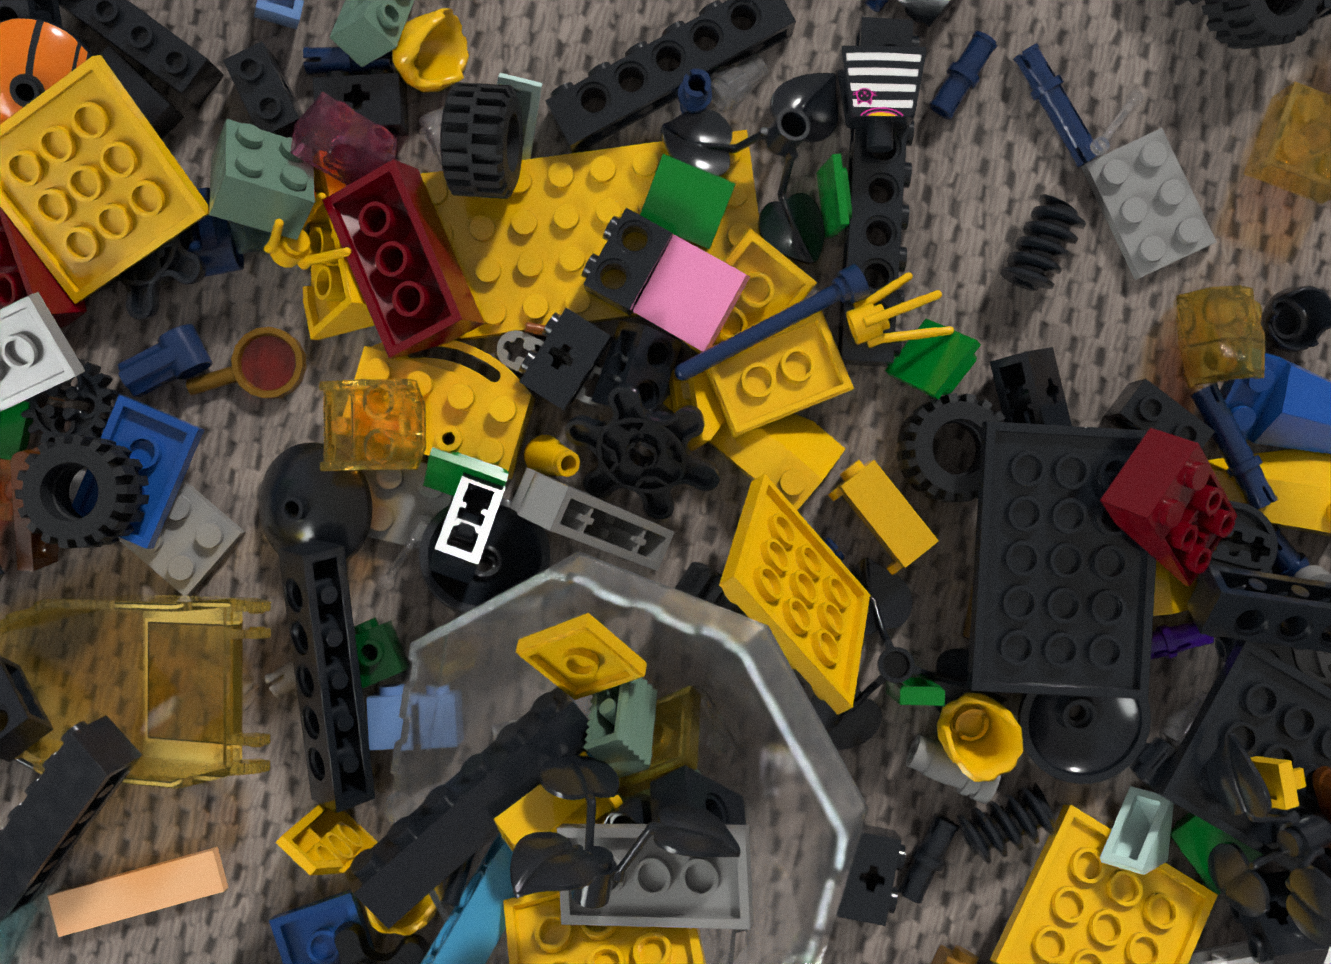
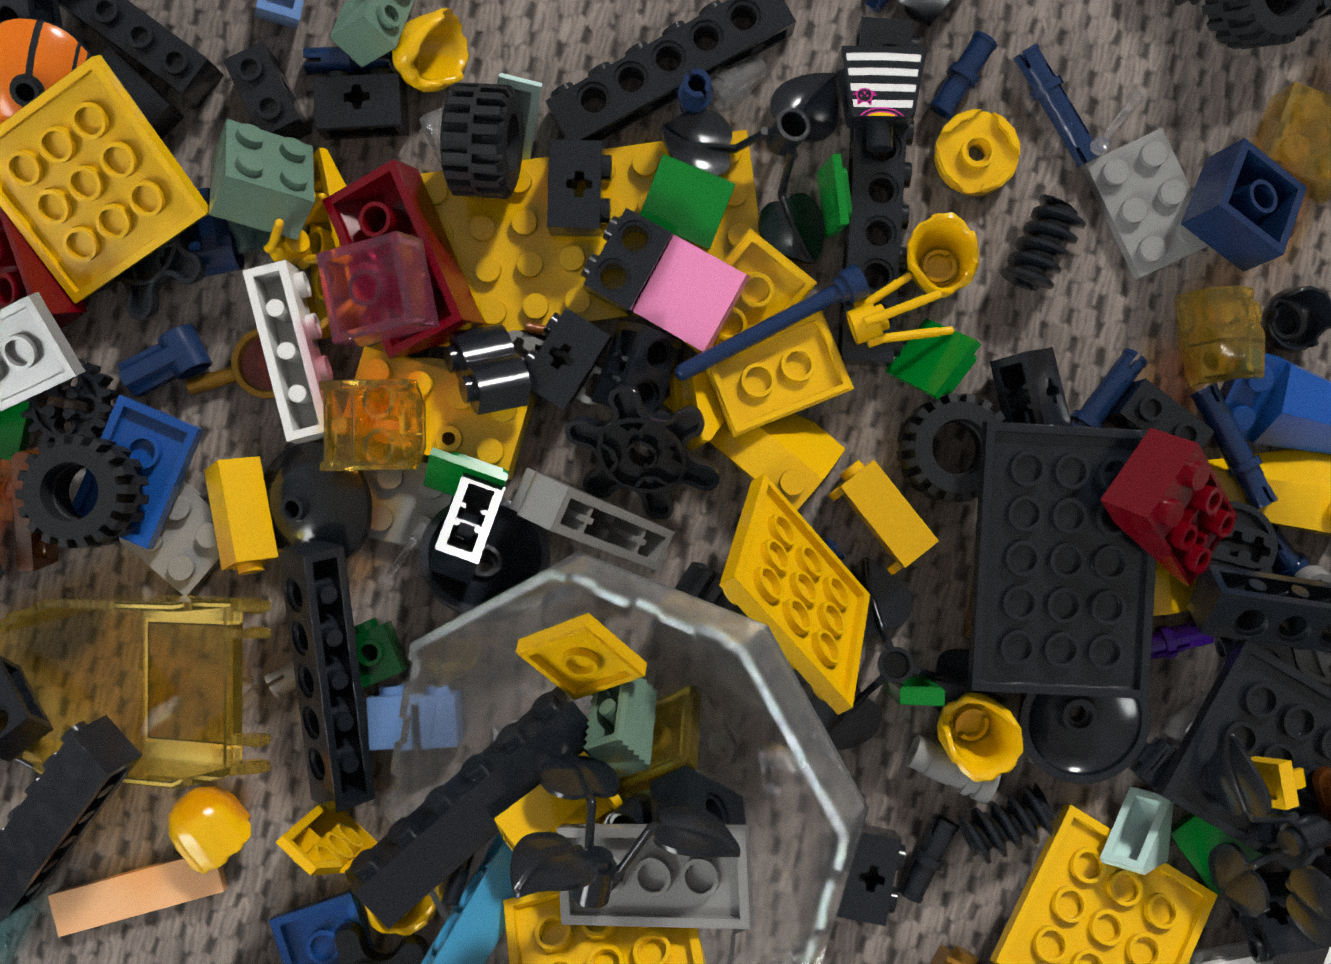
(208, 827): none -> yellow hair
(241, 514): none -> yellow brick
(290, 346): none -> white brick
(341, 140): clear pink brick -> none
(377, 289): none -> clear pink brick
(488, 369): none -> black brick
(551, 457): yellow cone -> none
(568, 164): none -> black brick
(942, 254): none -> yellow hair
(988, 134): none -> yellow plate
(1109, 390): none -> dark blue pin
(1244, 205): none -> dark blue brick

